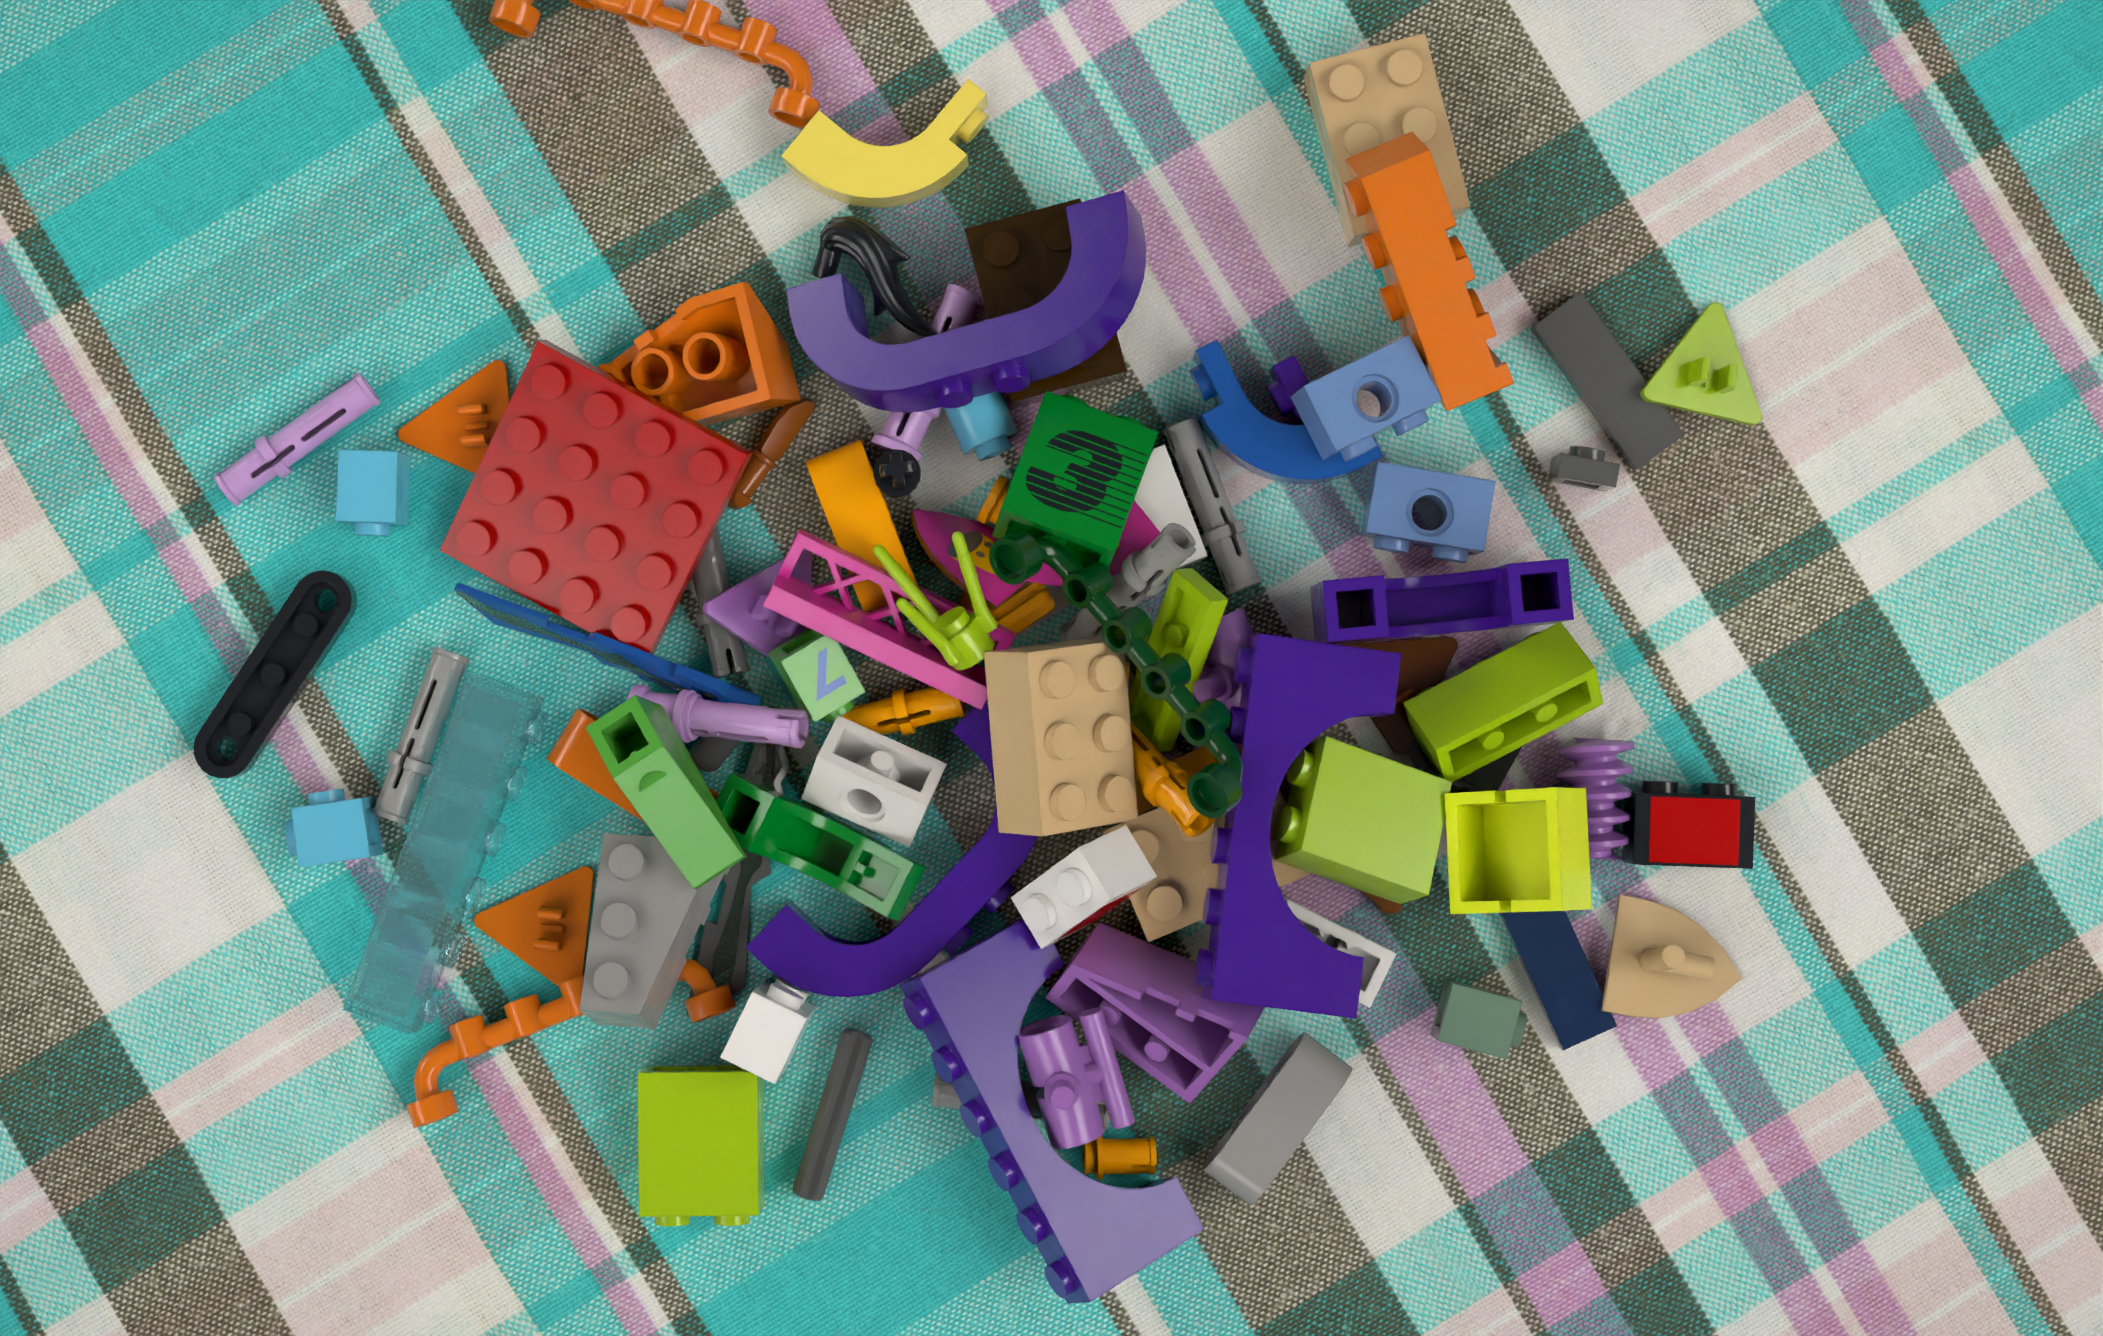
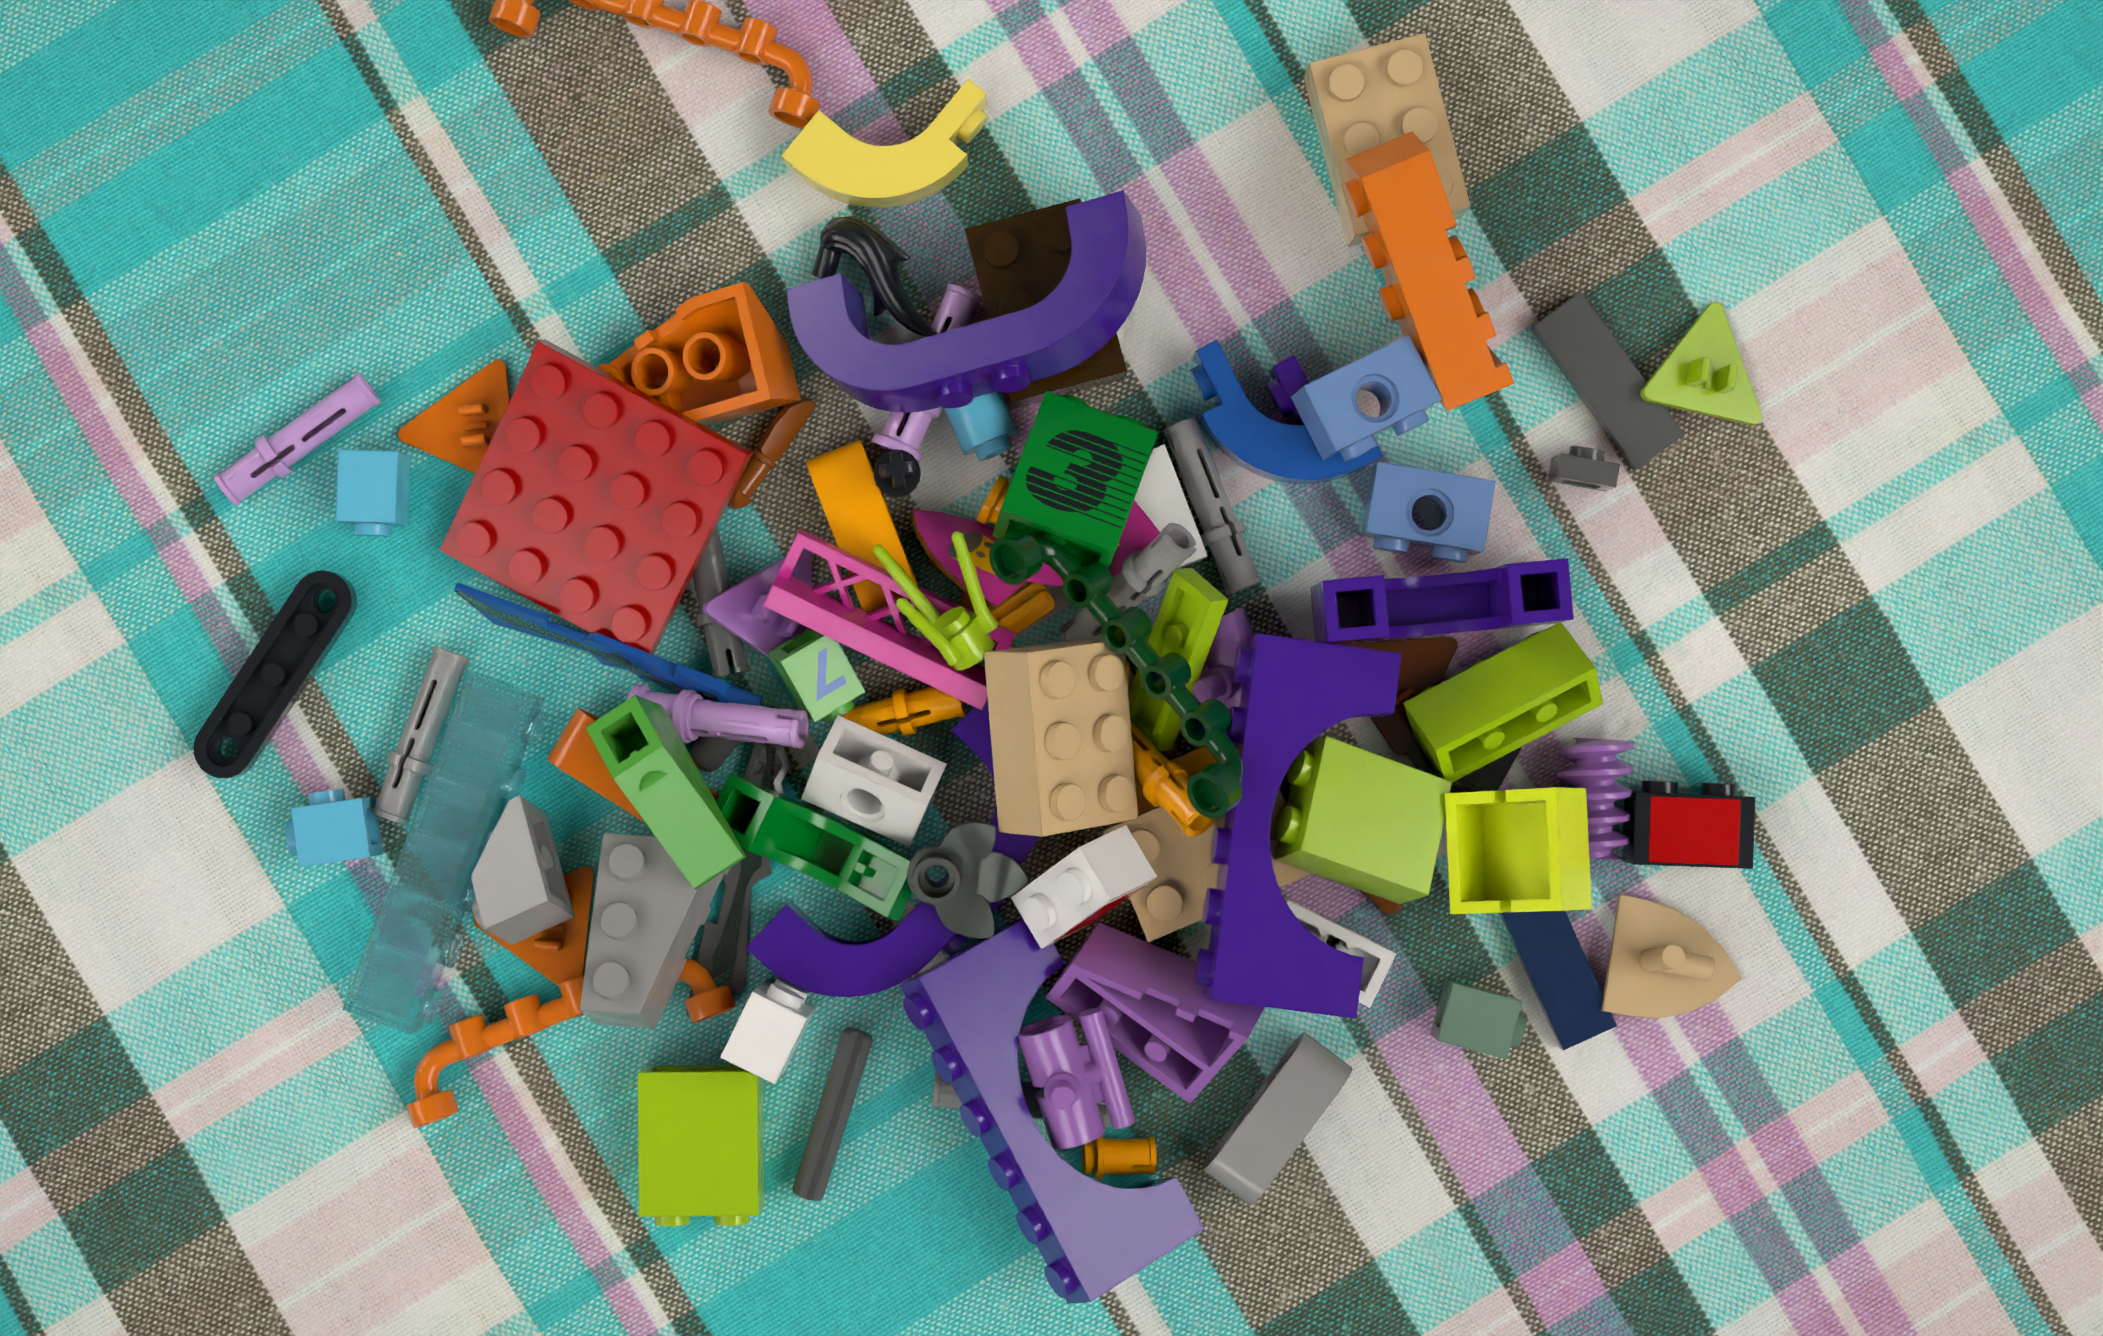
(520, 876): none -> light grey slope
(974, 878): none -> pearl dark grey plate

